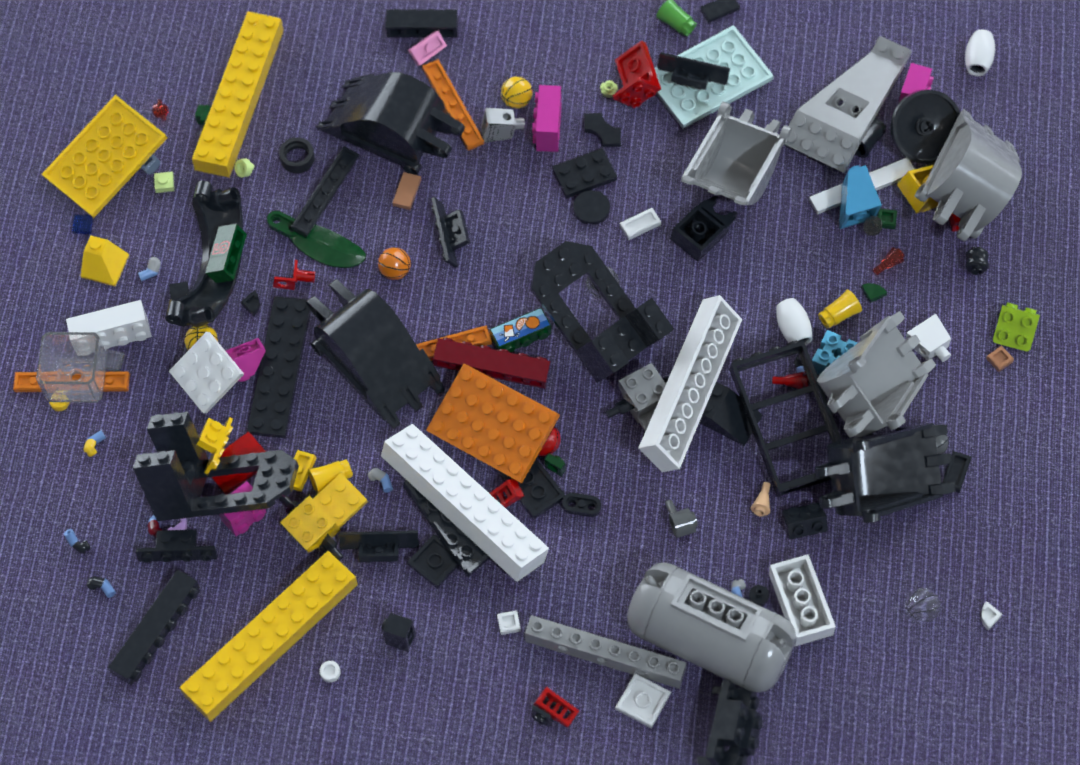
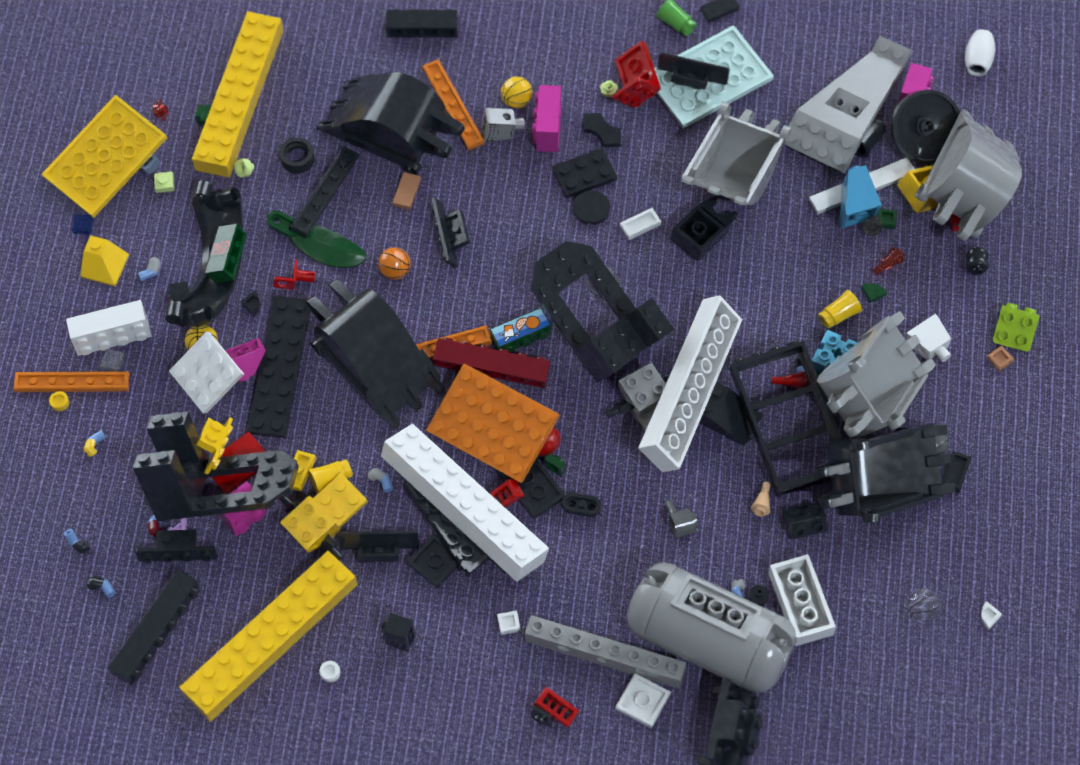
(70, 354): clear plate -> none
(427, 48): bright pink plate -> none
(794, 321): white piece -> none

